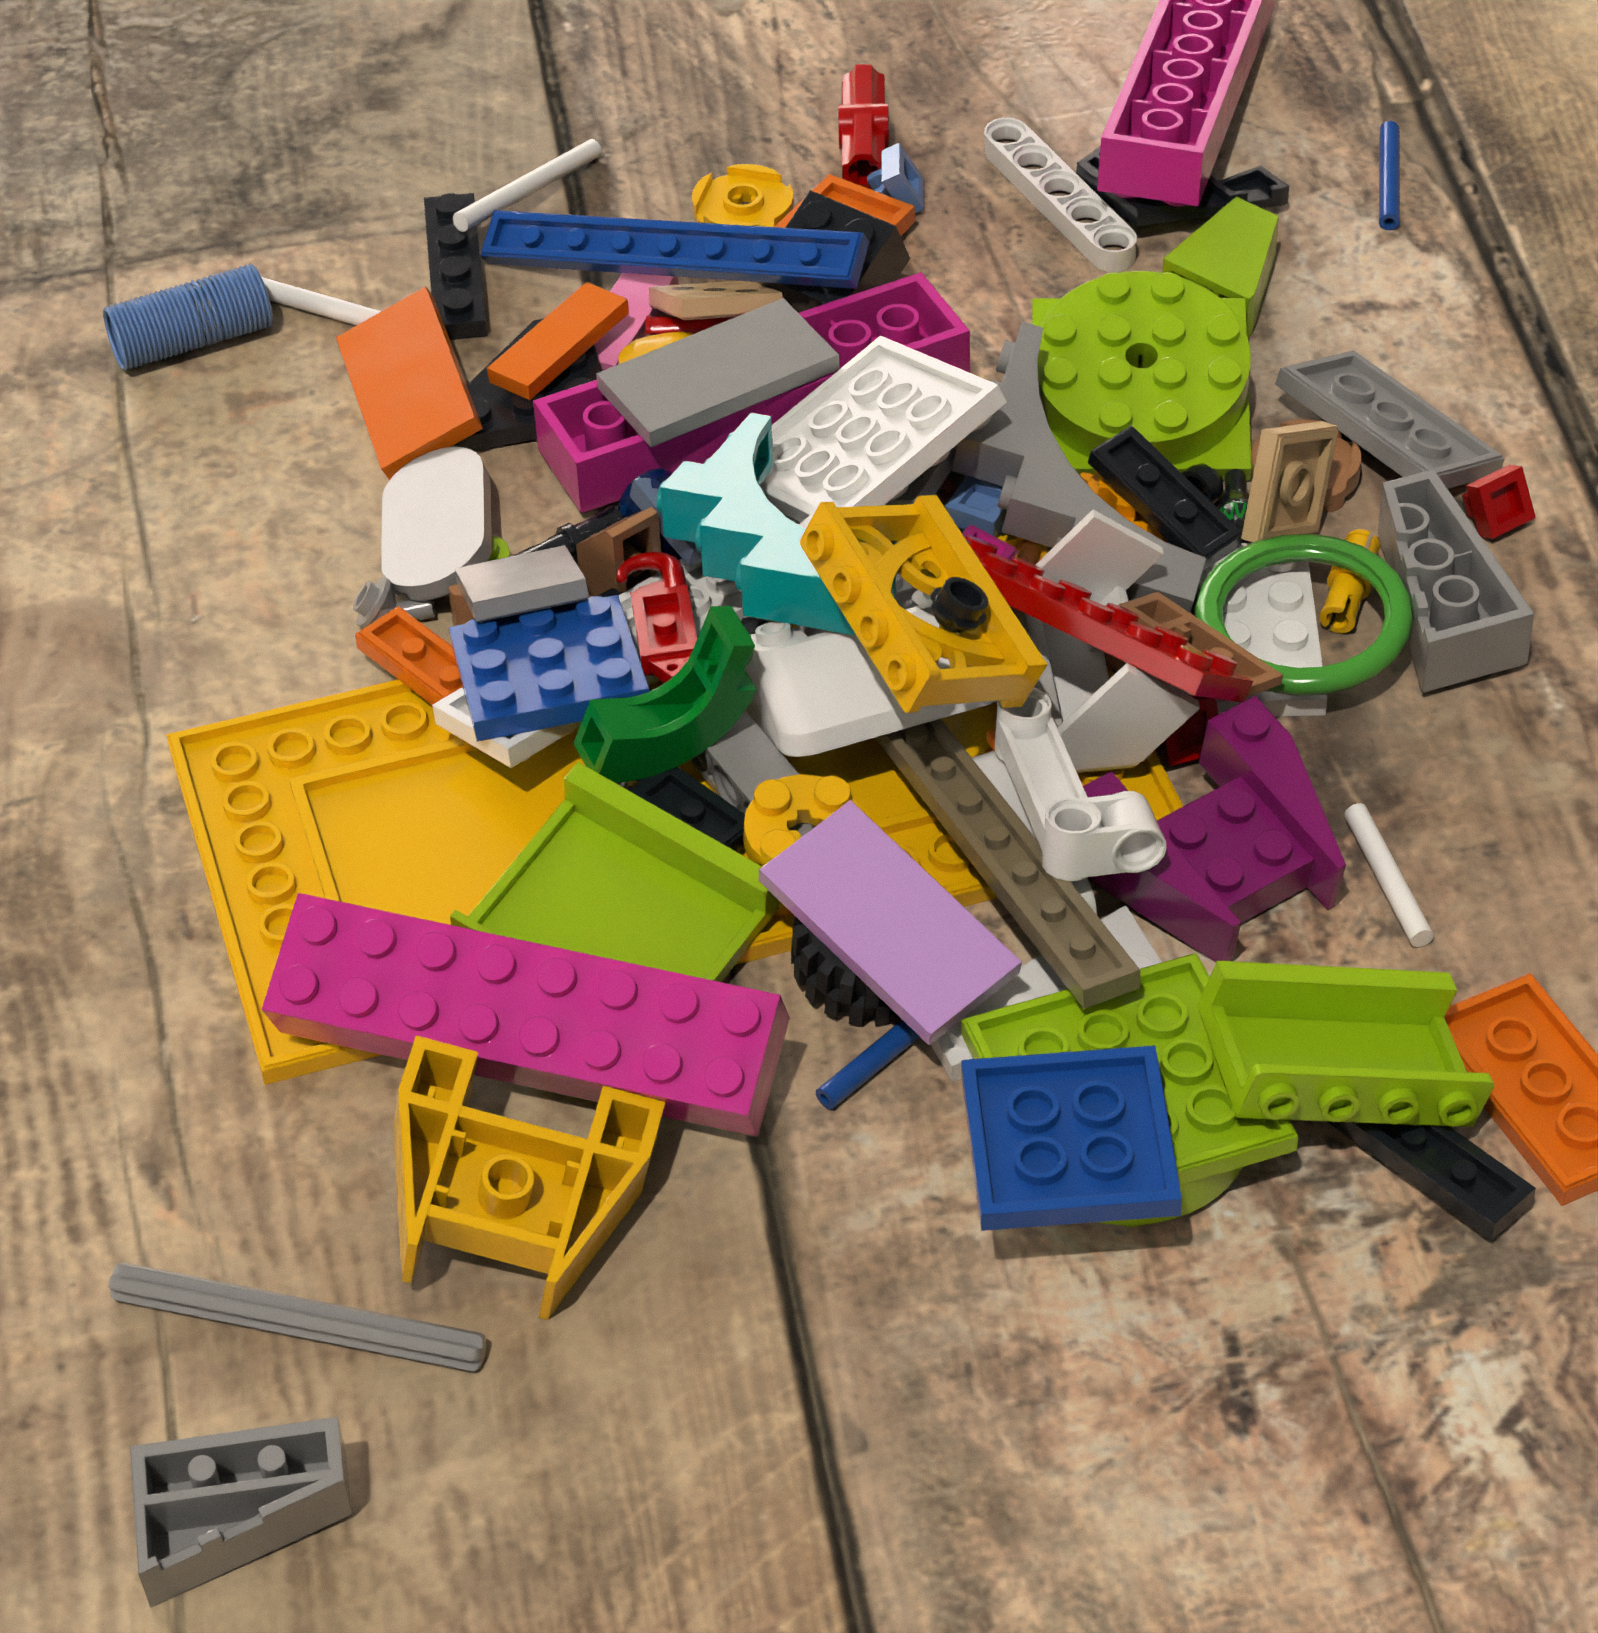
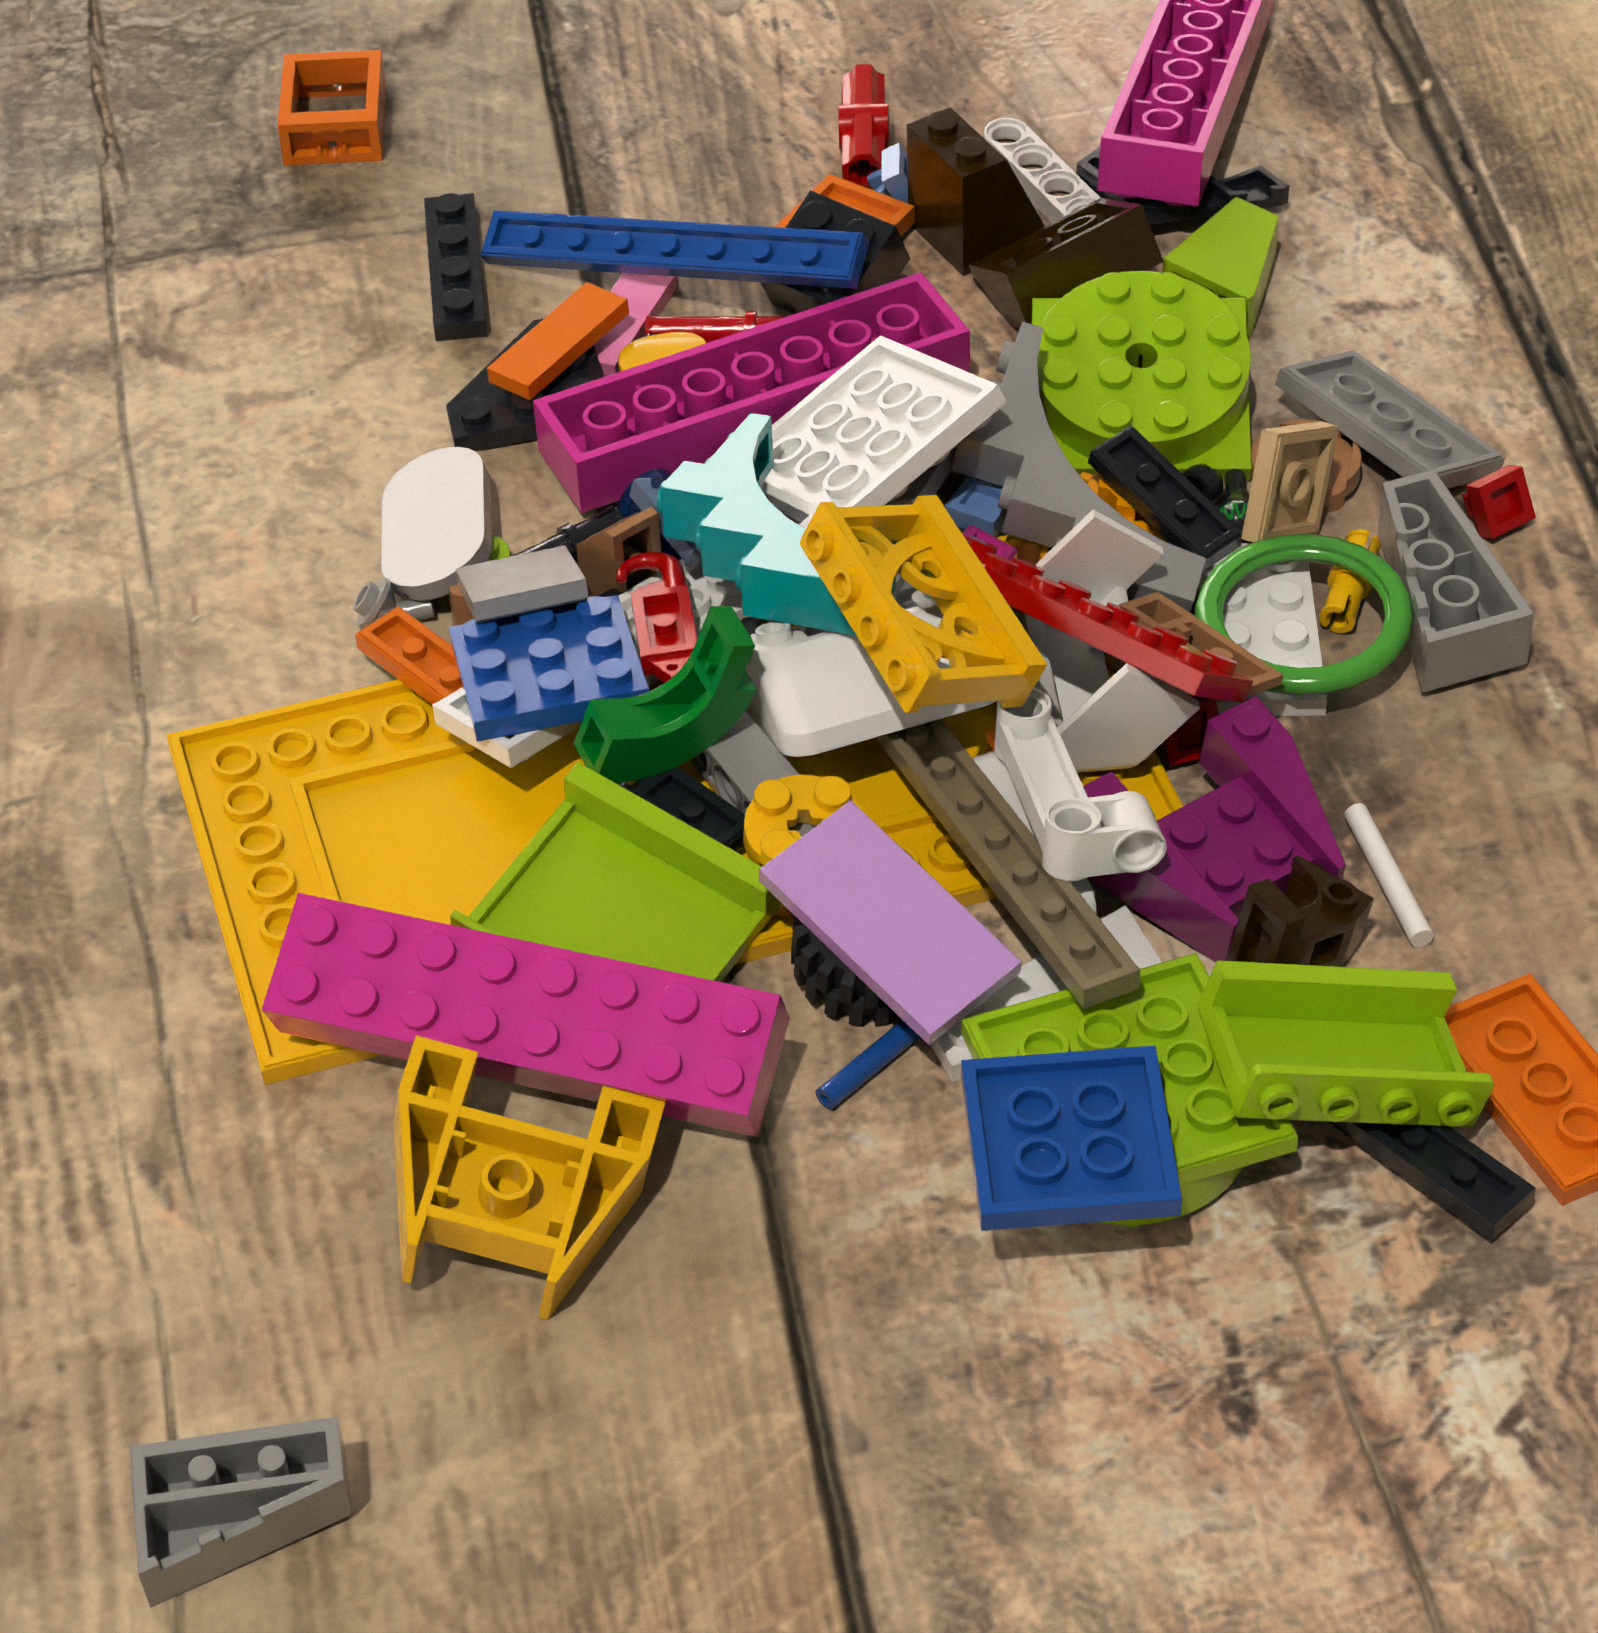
(170, 322): medium blue piece -> none
(298, 1316): light grey axle -> none
(317, 303): white bar -> none
(357, 132): none -> orange window
(408, 382): orange tile -> none
(527, 185): white bar -> none
(711, 299): tan tile -> none
(717, 372): light grey tile -> none
(721, 199): yellow plate -> none
(959, 605): black plate -> none
(963, 191): none -> dark brown slope
(1066, 254): none -> dark brown slope
(1309, 923): none -> dark brown tile
(1389, 175): blue piece -> none

